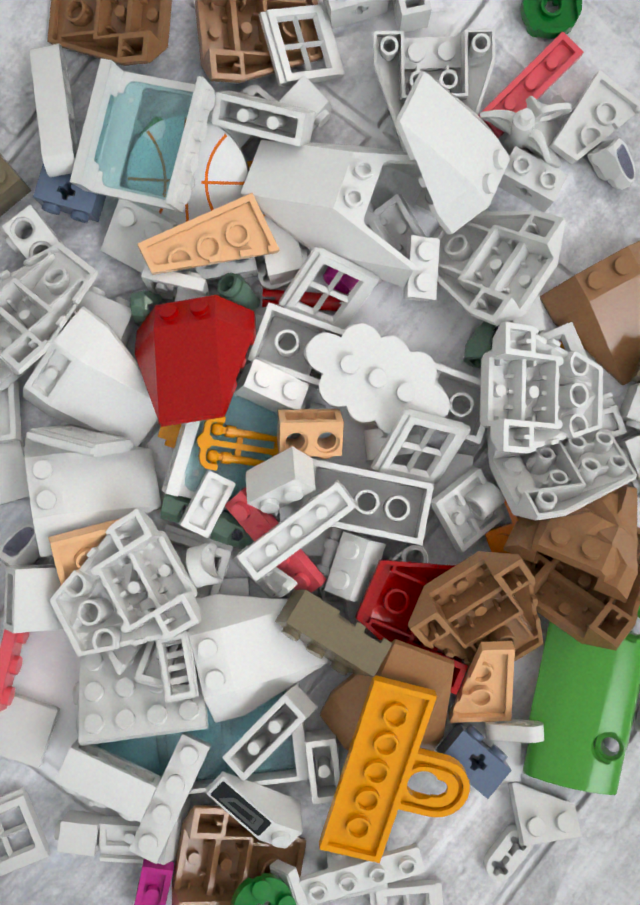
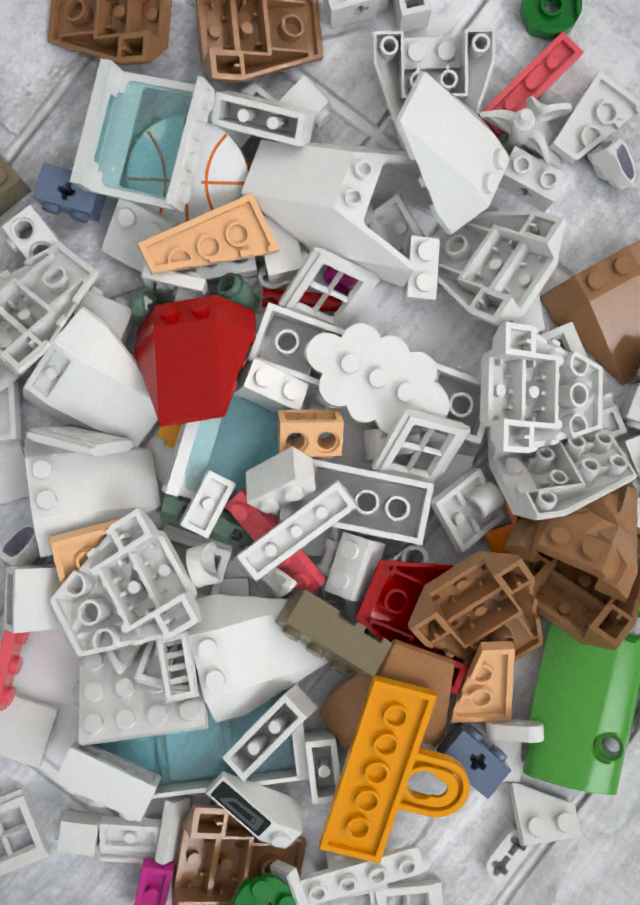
(54, 109): white beam -> none
(170, 797): white plate -> none
(205, 441): light orange piece -> none
(277, 49): white piece -> none
(479, 344): sand green rock -> none

